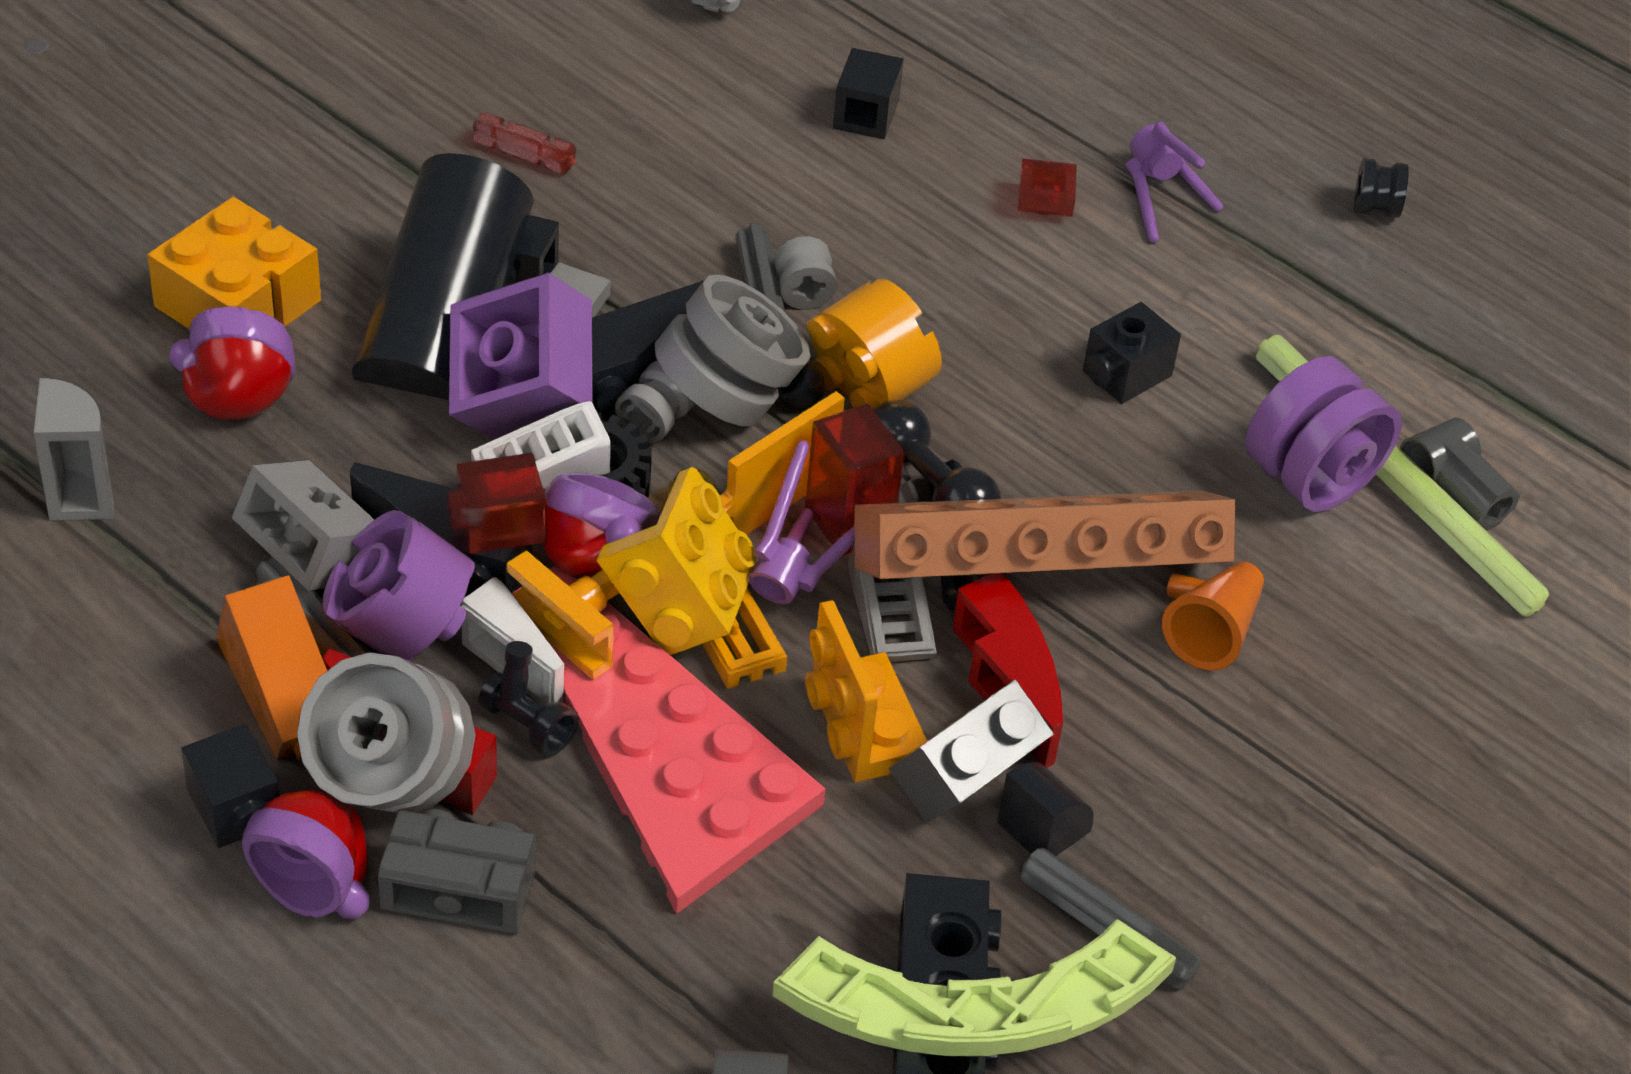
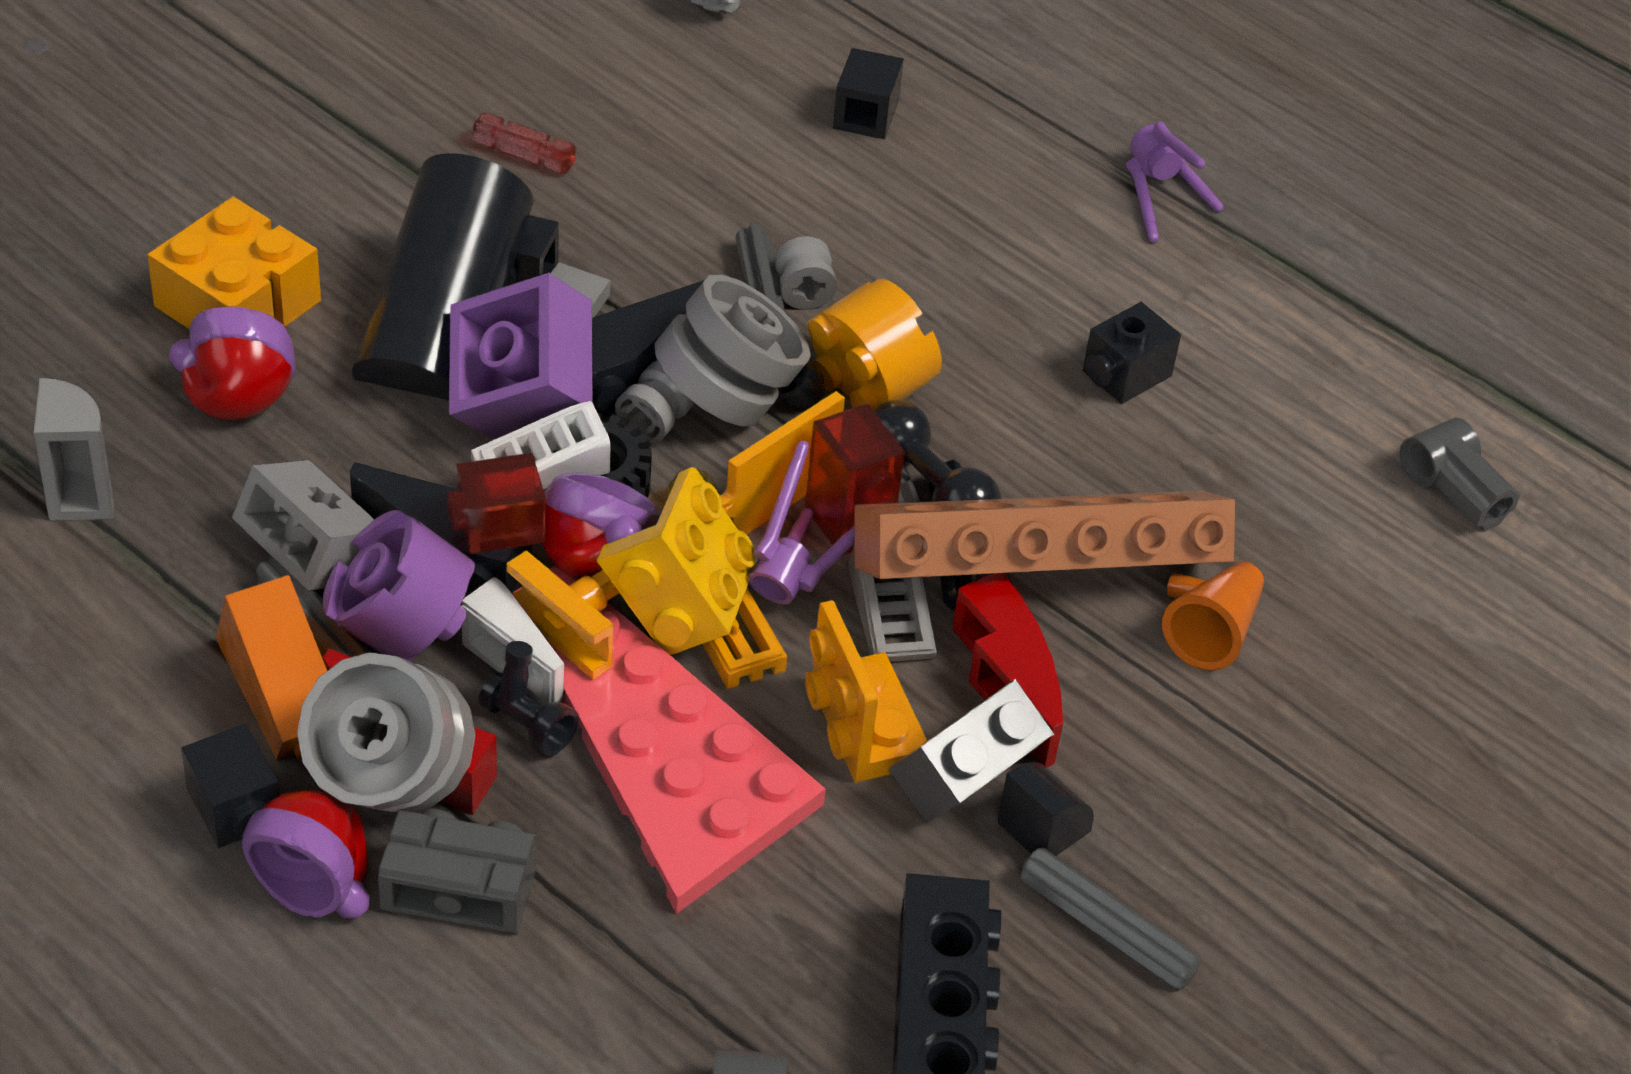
(975, 1014): yellowish green tile -> none
(1047, 187): clear red plate -> none
(1323, 433): medium lavender wheel -> none
(1381, 188): black wheel -> none
(1435, 507): yellowish green axle -> none

